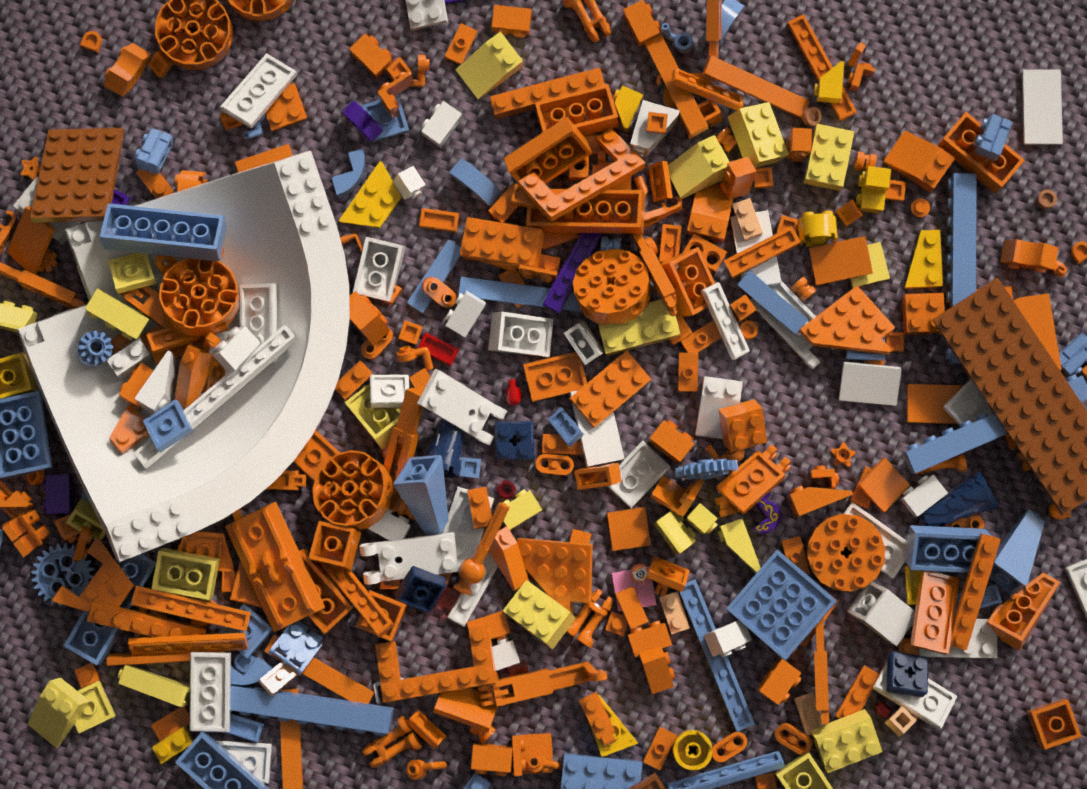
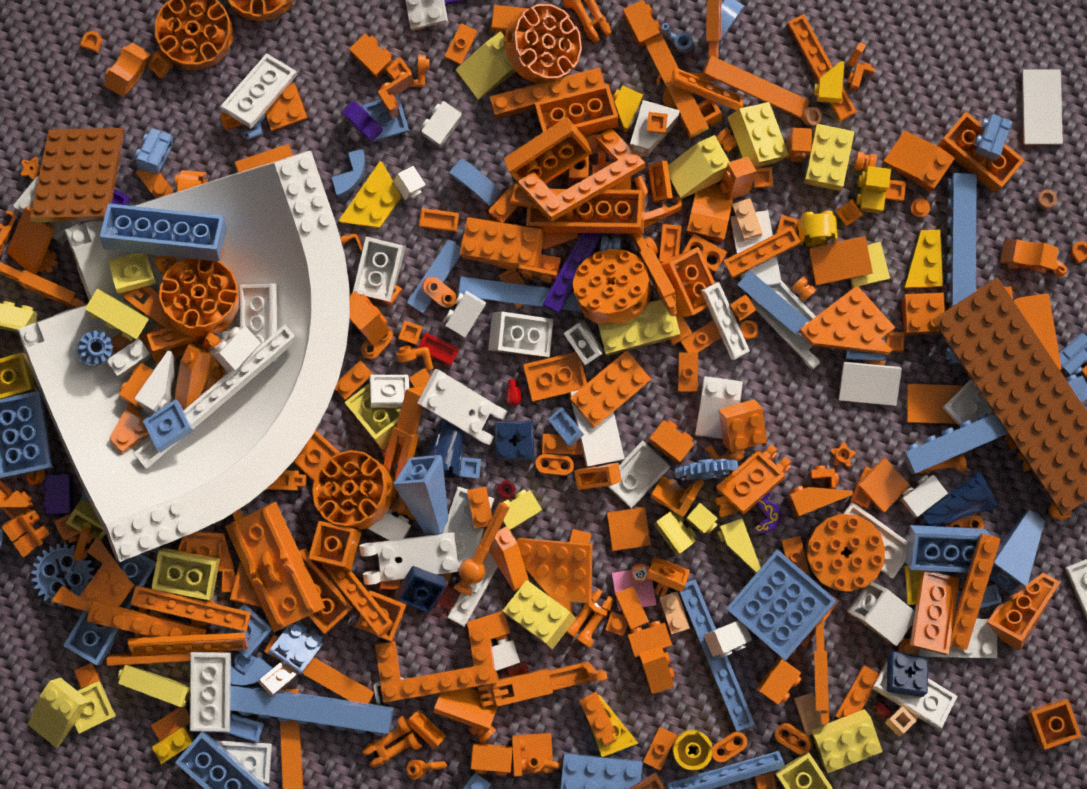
(542, 43): none -> orange brick

